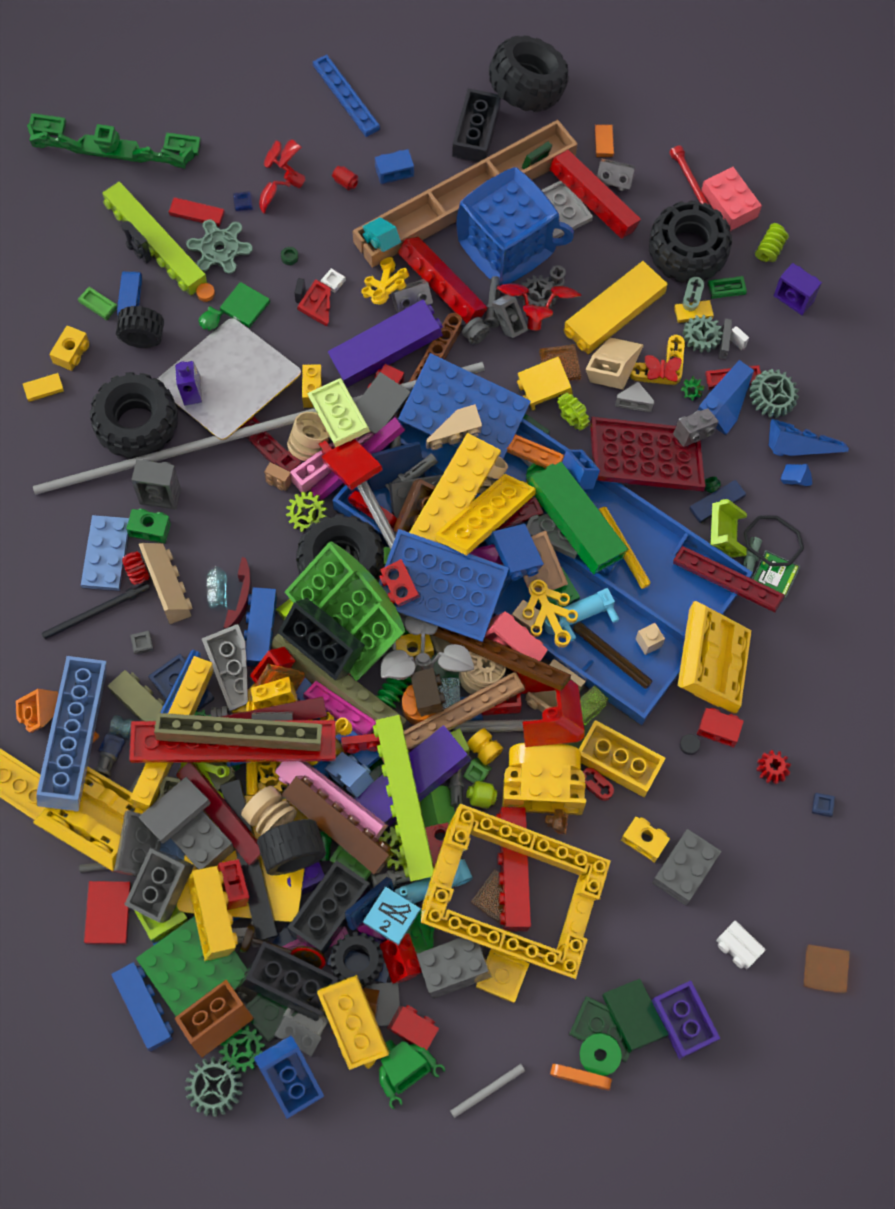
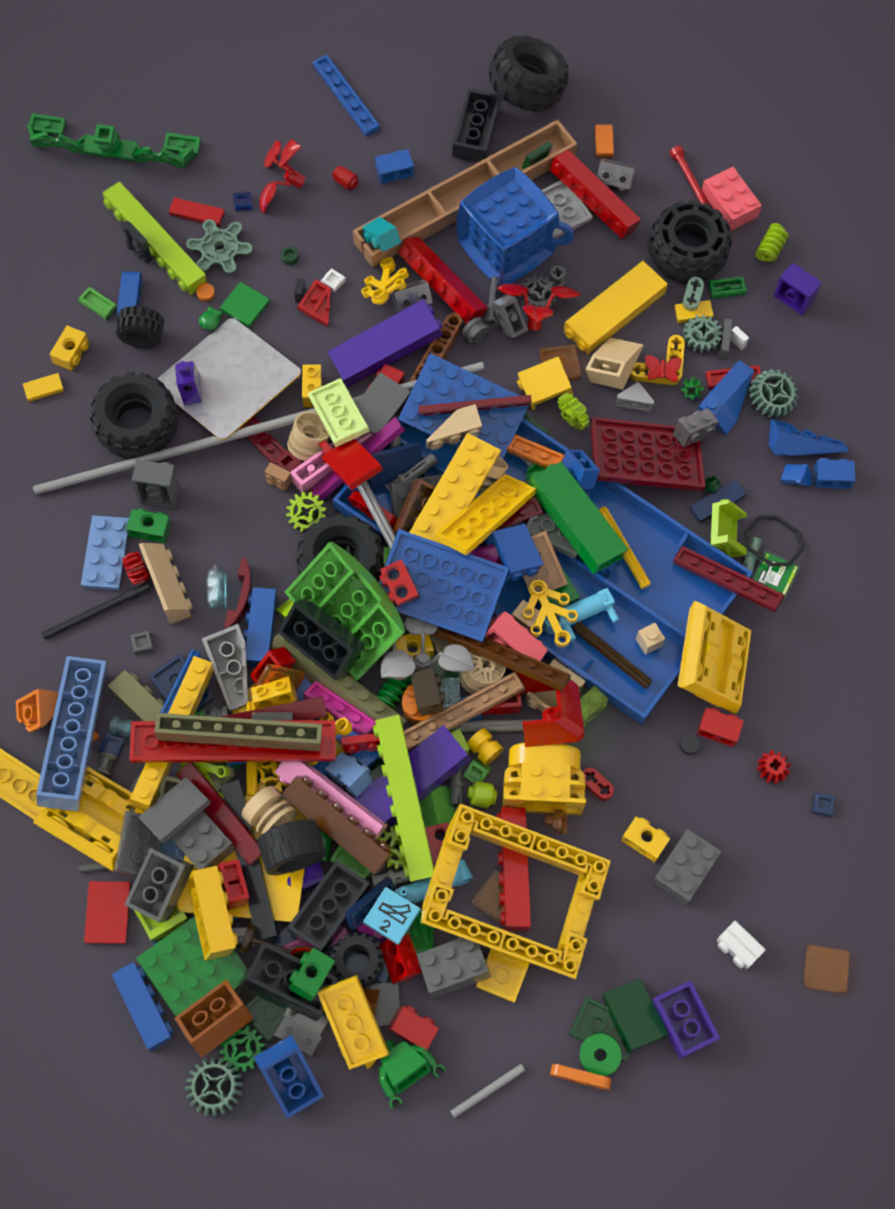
(319, 964): none -> green brick
(485, 404): none -> dark red tile
(620, 758): yellow brick -> none
(834, 473): none -> blue brick

